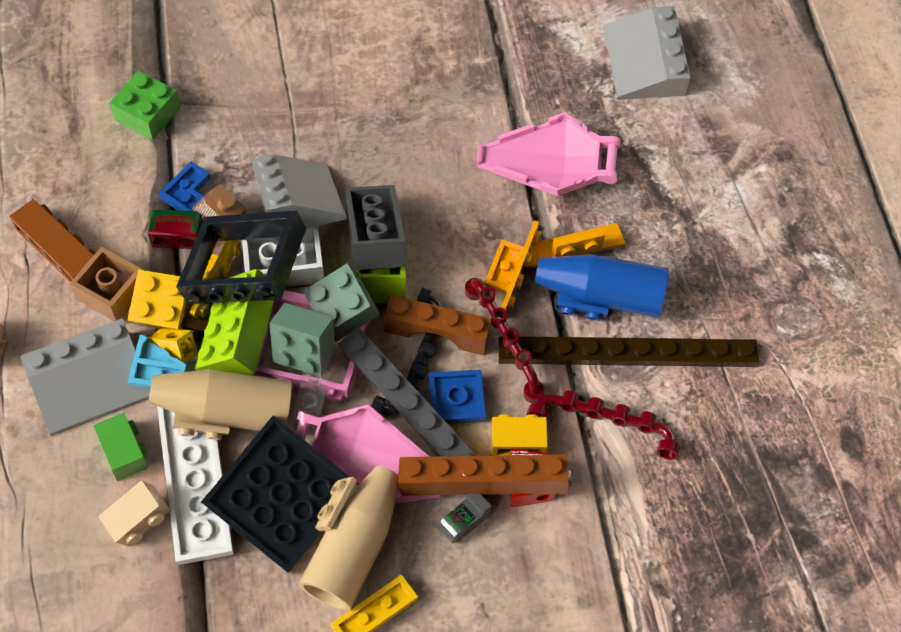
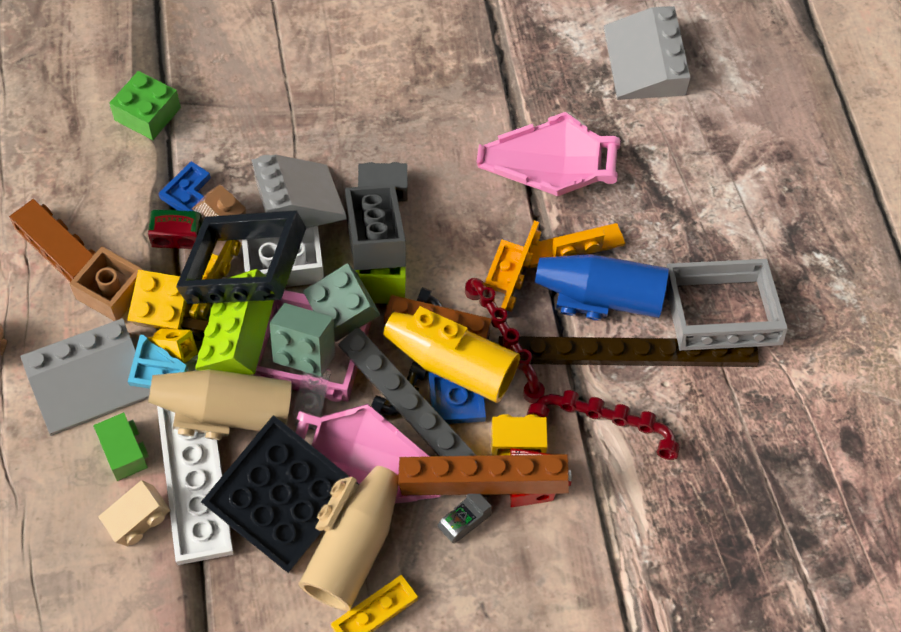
(385, 174): none -> dark grey brick
(454, 352): none -> yellow piece
(729, 334): none -> light grey window

